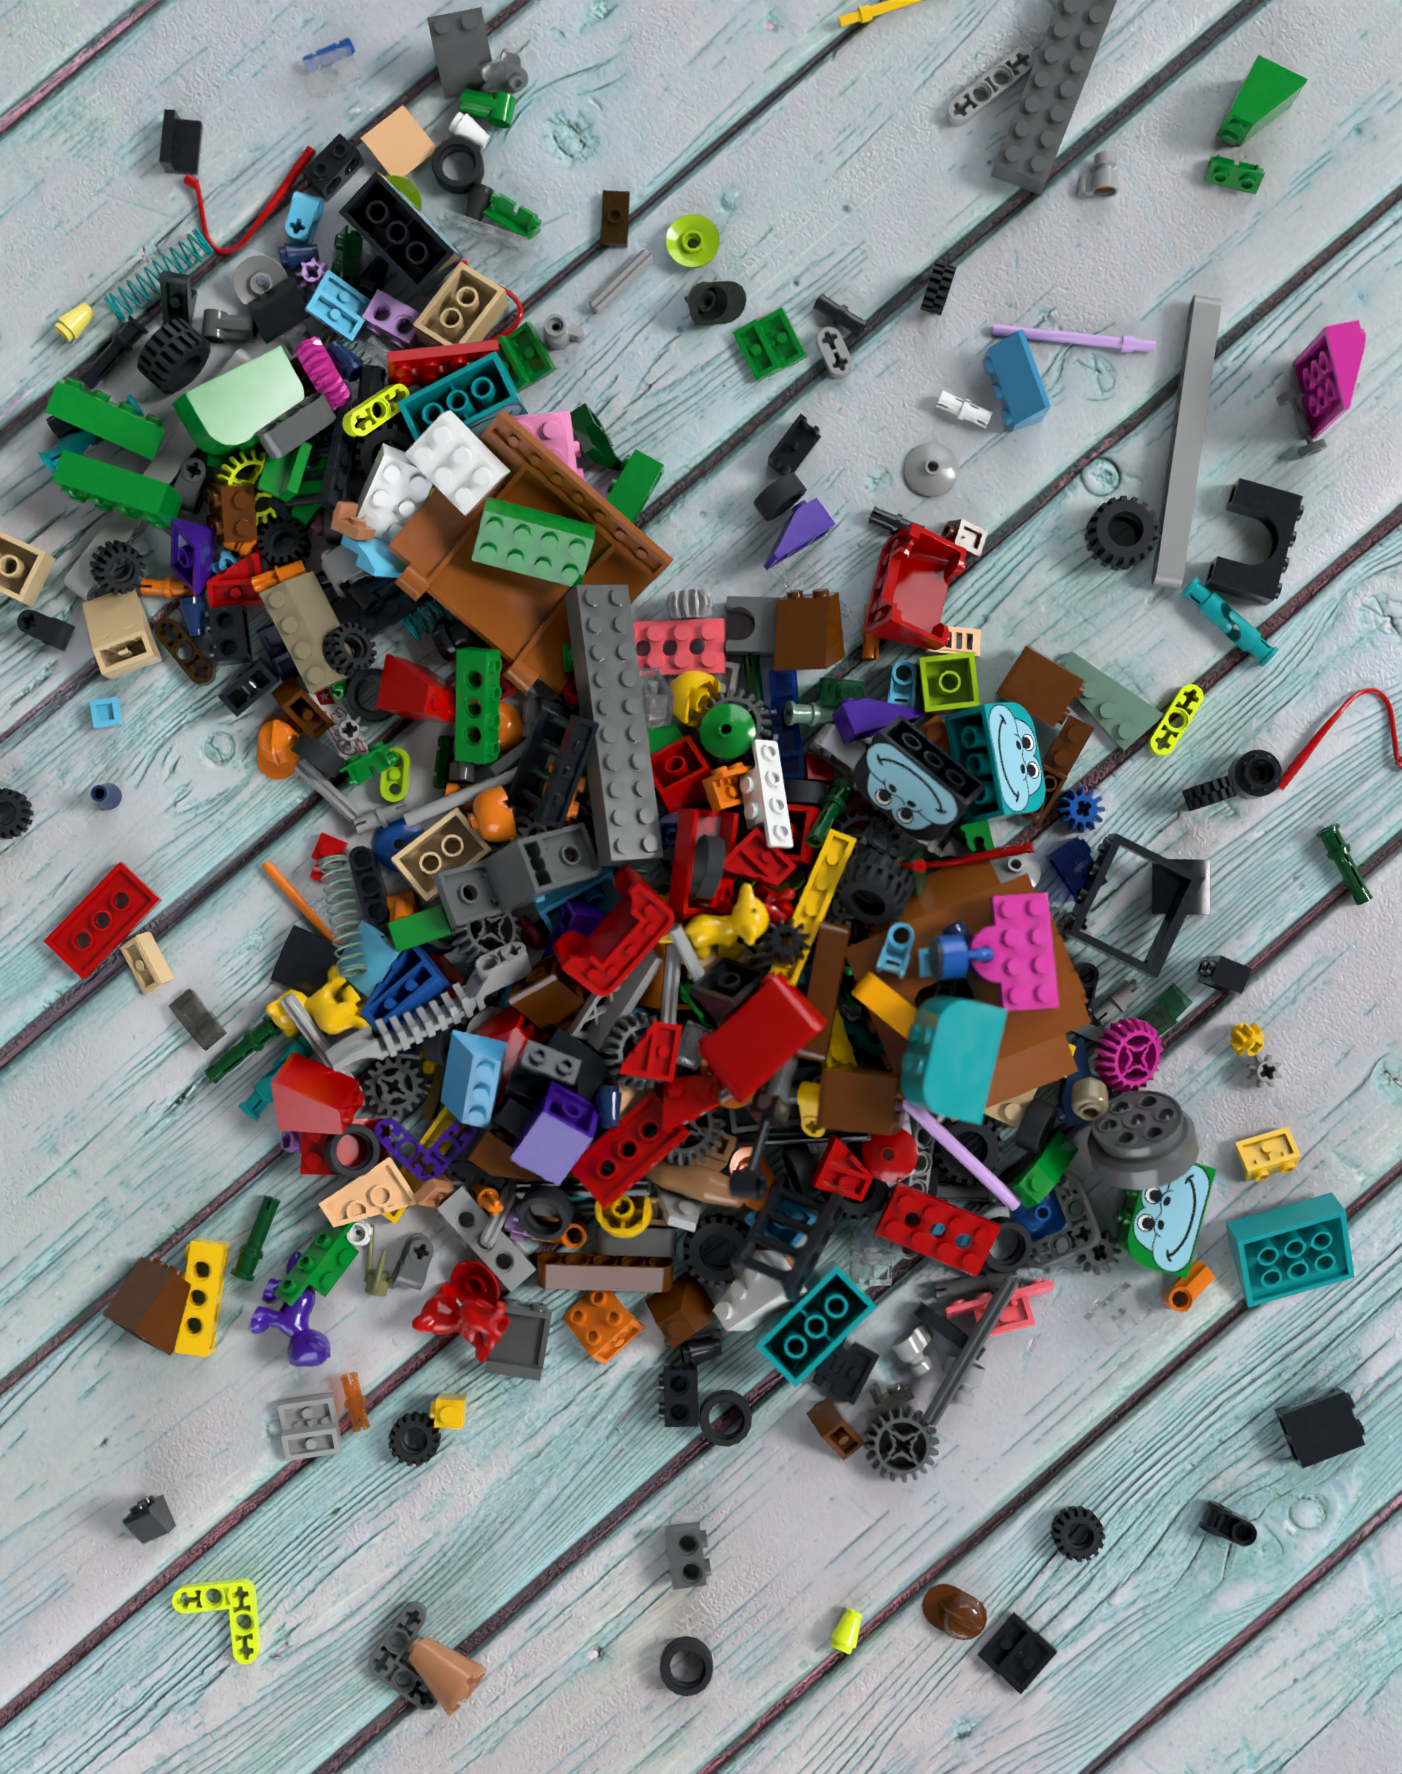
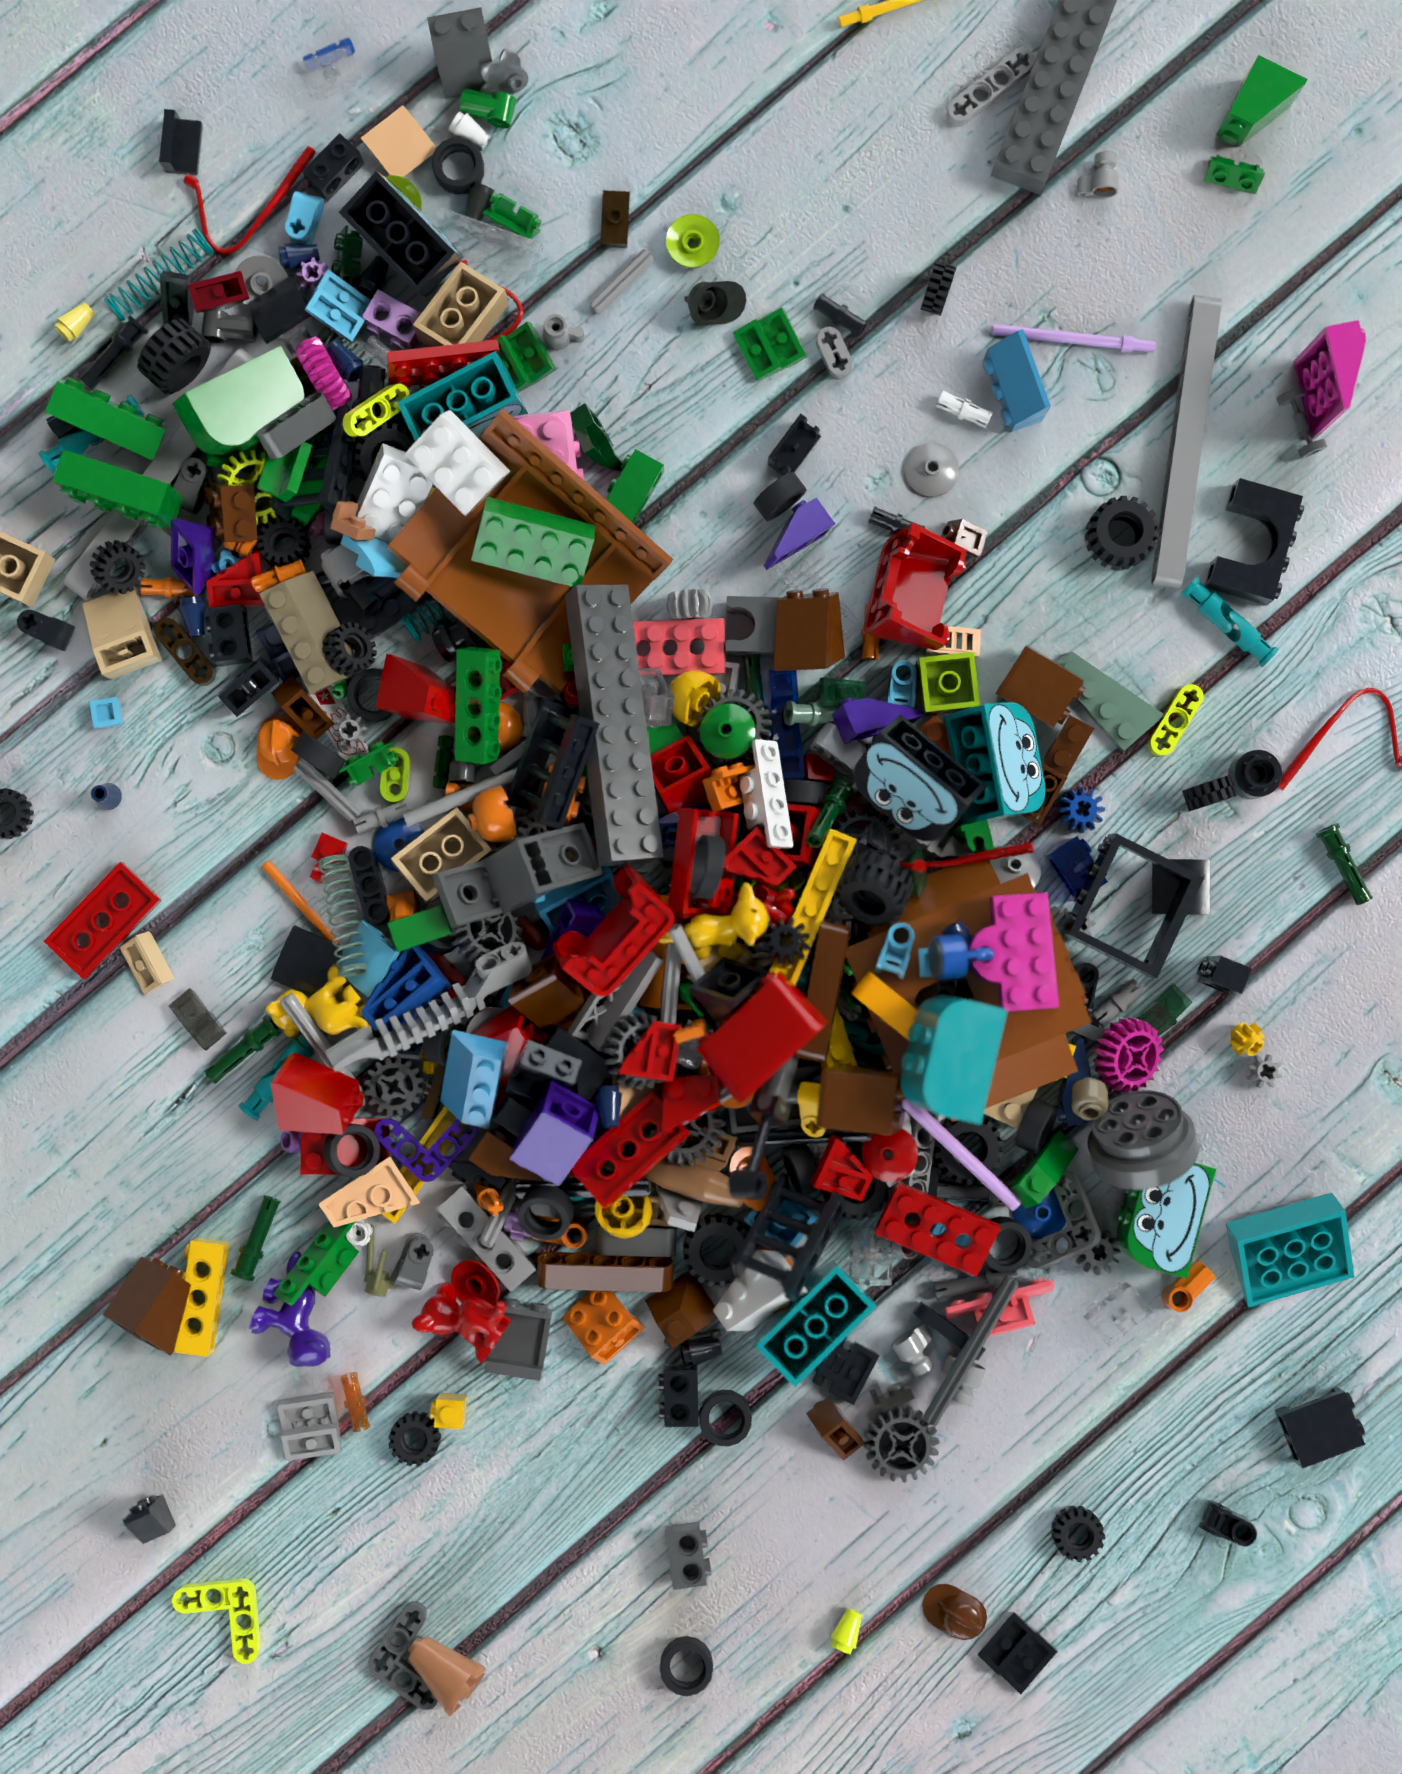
(219, 292): none -> dark red slope
(434, 1191): nougat bracket -> none
(697, 1029): none -> orange tile
(1268, 1154): yellow bracket -> none

